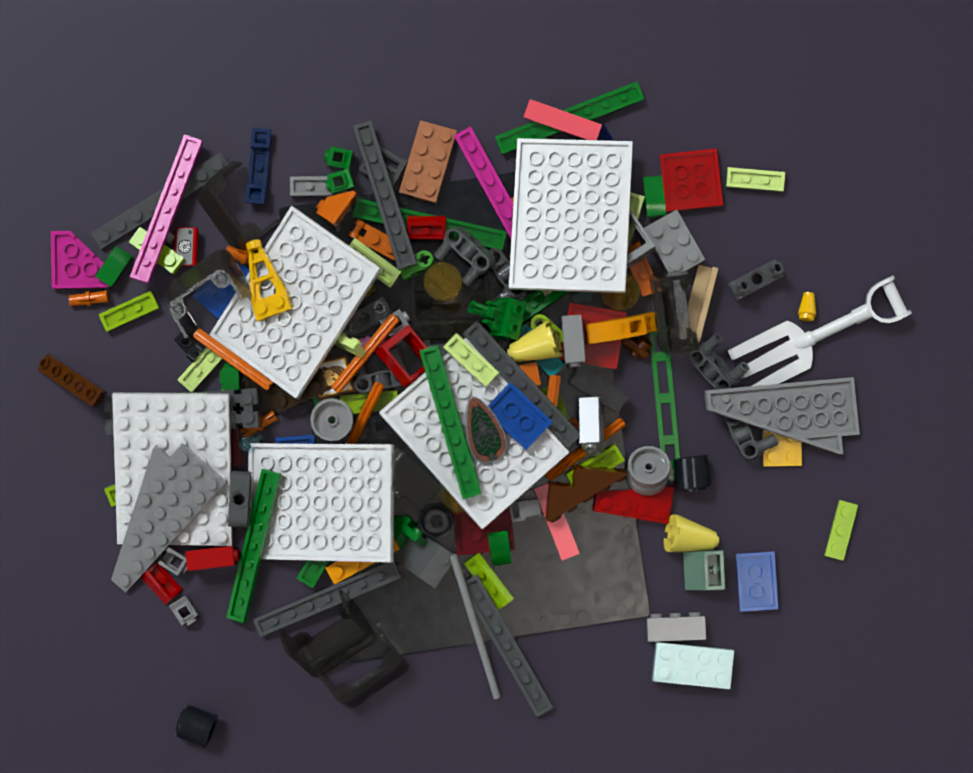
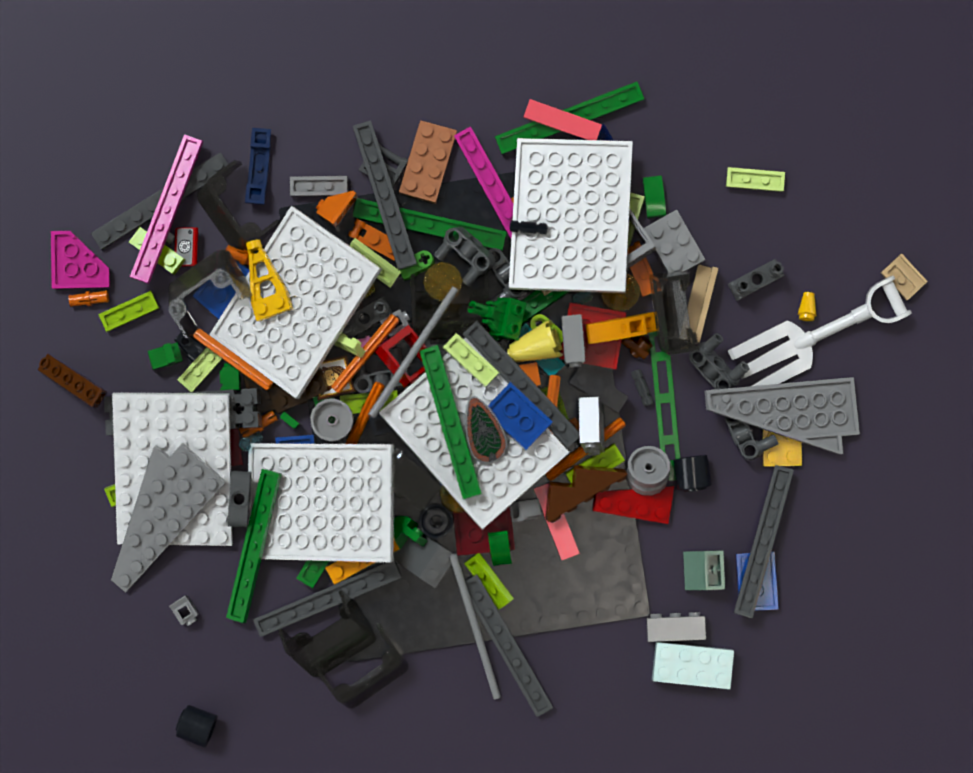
(113, 266): green slope -> none
(161, 583): red slope -> none
(165, 356): none -> green brick
(170, 554): light grey window -> none
(212, 557): red window -> none
(289, 420): none -> green tile
(346, 160): green window -> none
(348, 183): green window -> none
(413, 352): none -> light grey piece
(426, 227): red slope -> none
(528, 227): none -> black axle
(642, 387): none -> dark grey axle
(688, 536): light yellow cone -> none
(691, 180): red plate -> none
(763, 541): none -> dark grey plate
(841, 530): lime plate -> none
(907, 277): none -> tan plate

